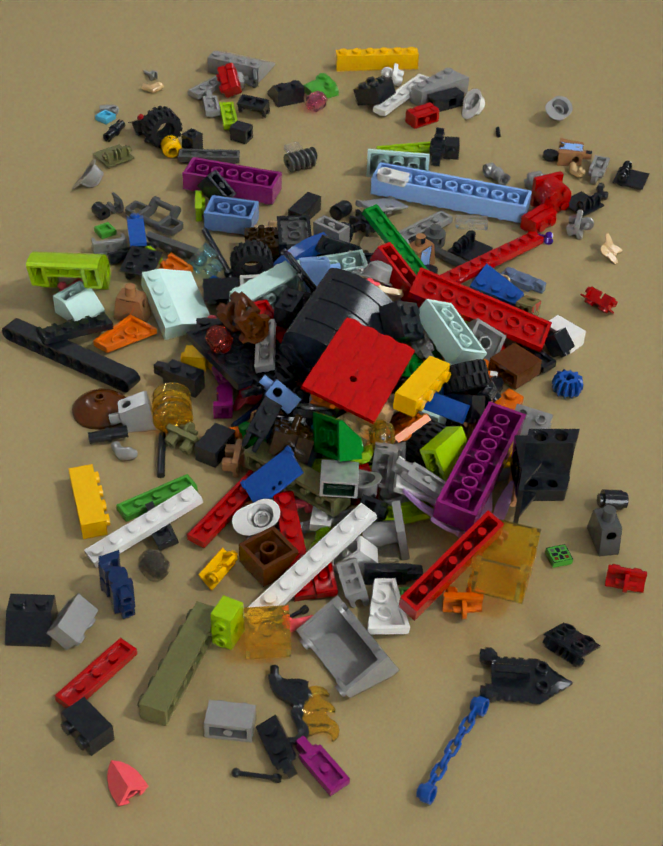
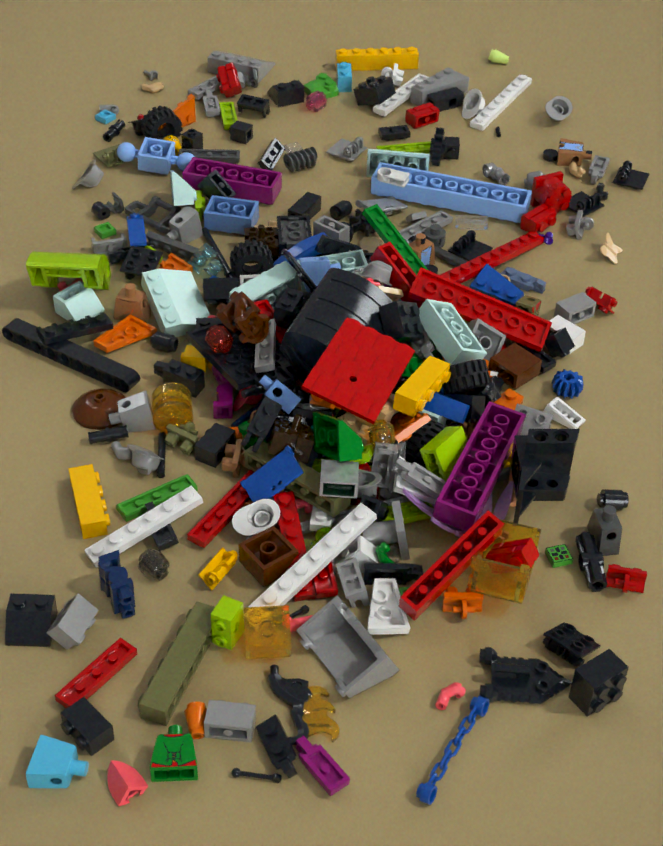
(54, 764): none -> medium azure torso
(144, 459): none -> light grey piece
(154, 155): none -> light blue brick
(164, 342): none -> black brick
(174, 757): none -> green torso
(181, 191): none -> light aqua slope
(185, 112): none -> orange wing
(185, 226): none -> light grey torso
(195, 717): none -> orange cone
(271, 155): none -> plate
(344, 77): none -> medium azure brick
(347, 149): none -> light grey hinge
(381, 551): none -> green arm
(394, 132): none -> black plate
(416, 216): none -> light grey tile
(447, 692): none -> coral arm
(498, 57): none -> yellowish green cone
(501, 102): none -> white plate
(514, 552): none -> red brick
(561, 411): none -> white slope
(576, 308): none -> light grey brick
(591, 562): none -> black piece
(598, 682): none -> black brick

